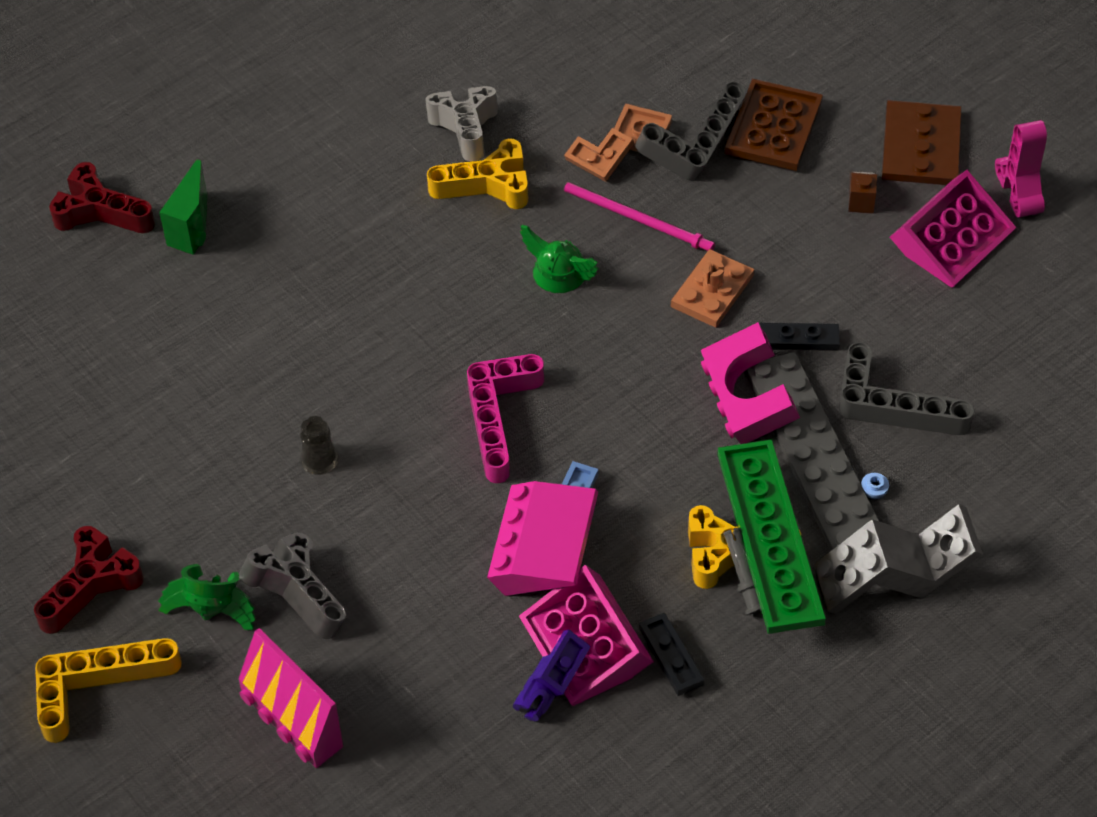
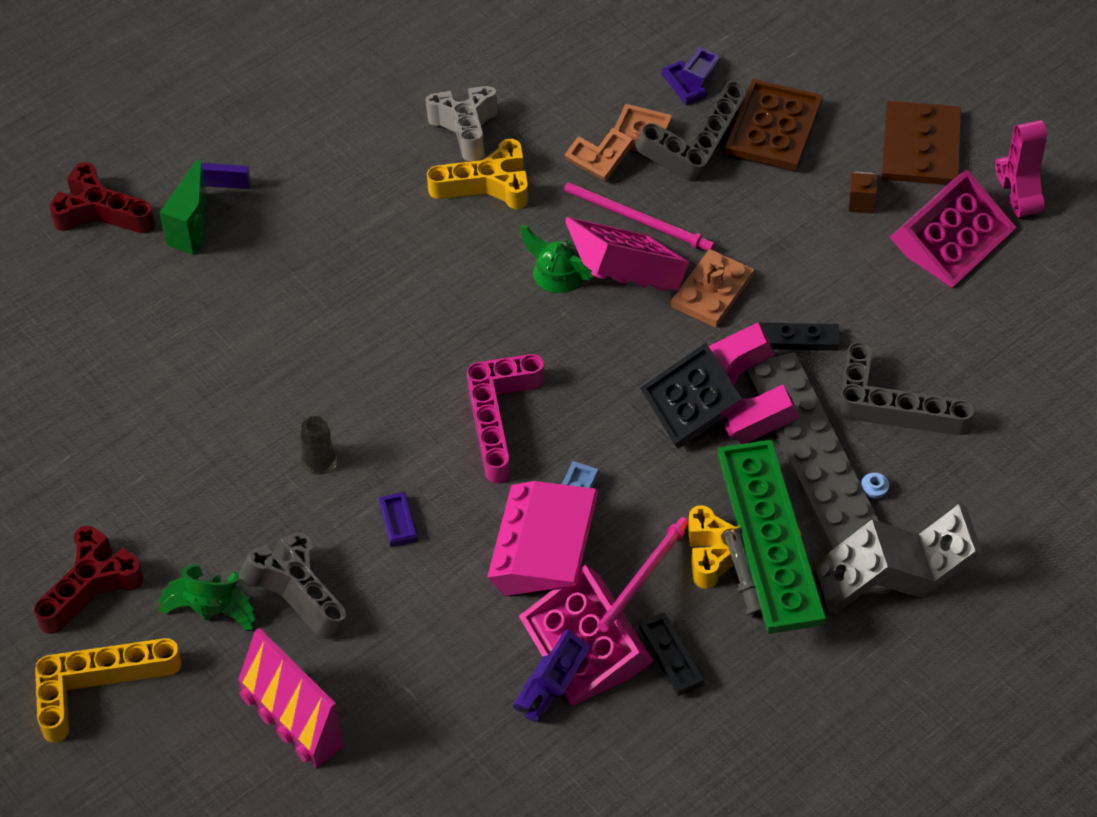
(226, 176): none -> dark purple tile
(398, 519): none -> dark purple tile
(626, 255): none -> dark pink slope
(674, 533): none -> dark pink bar
(685, 90): none -> dark purple tile
(692, 395): none -> black plate
(700, 66): none -> dark purple tile

